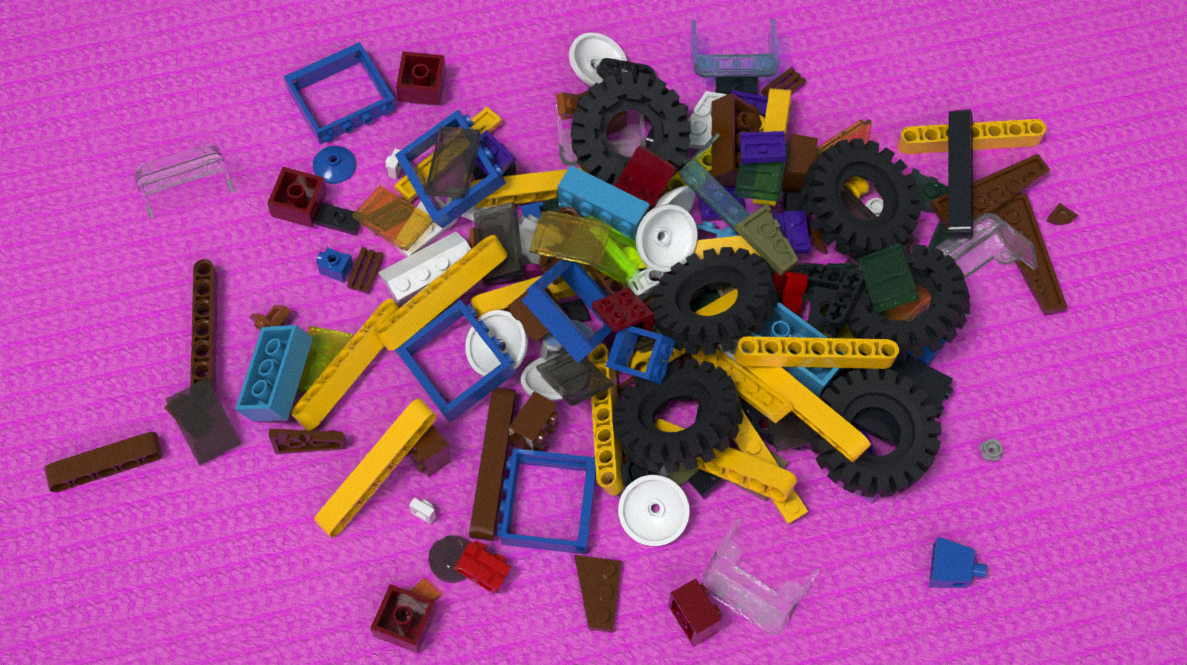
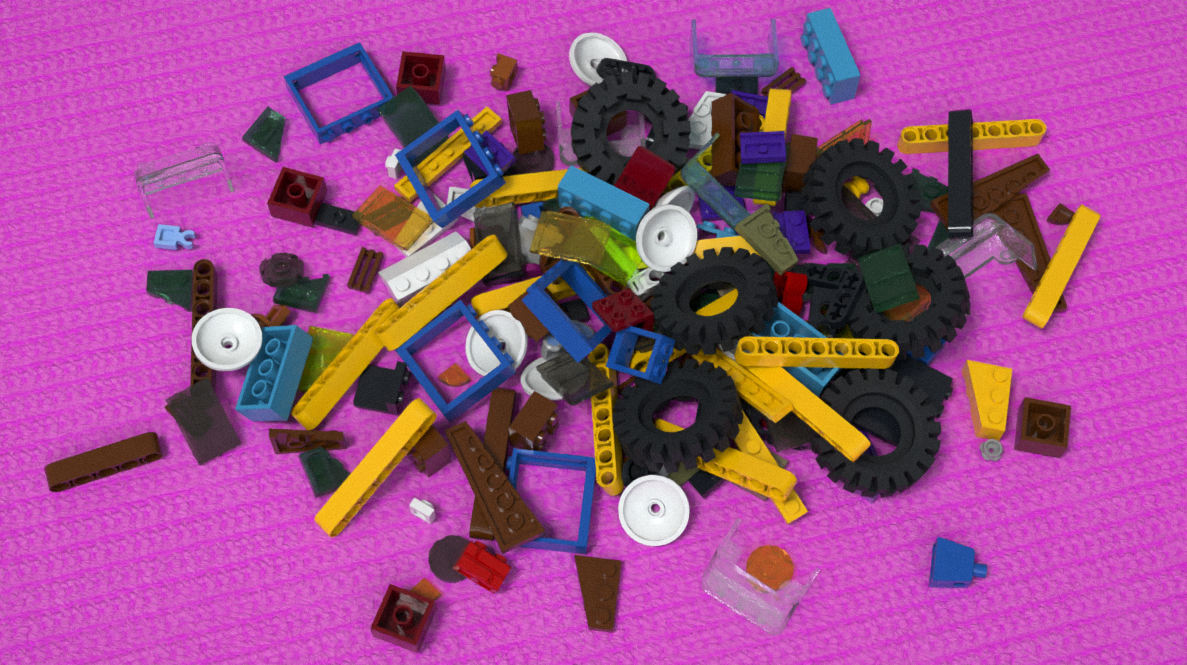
(170, 237): none -> light blue plate
(172, 287): none -> clear green wing
(226, 328): none -> white dish
(266, 134): none -> wing
(281, 270): none -> clear smoke tile
(304, 294): none -> wing
(322, 471): none -> wing
(336, 171): blue dish -> none
(338, 268): blue brick -> none
(382, 388): none -> black bracket
(409, 119): none -> piece
(453, 162): clear smoke piece -> none
(454, 377): none -> tile
(501, 504): none -> reddish brown wing
(503, 72): none -> dark orange brick
(526, 122): none -> reddish brown brick
(534, 162): none -> clear smoke tile
(567, 104): dark orange bracket -> none
(695, 612): dark red brick -> none
(770, 566): none -> tile
(830, 56): none -> dark azure brick
(988, 397): none -> yellow wedge
(1042, 427): none -> reddish brown brick
(1061, 266): none -> yellow beam

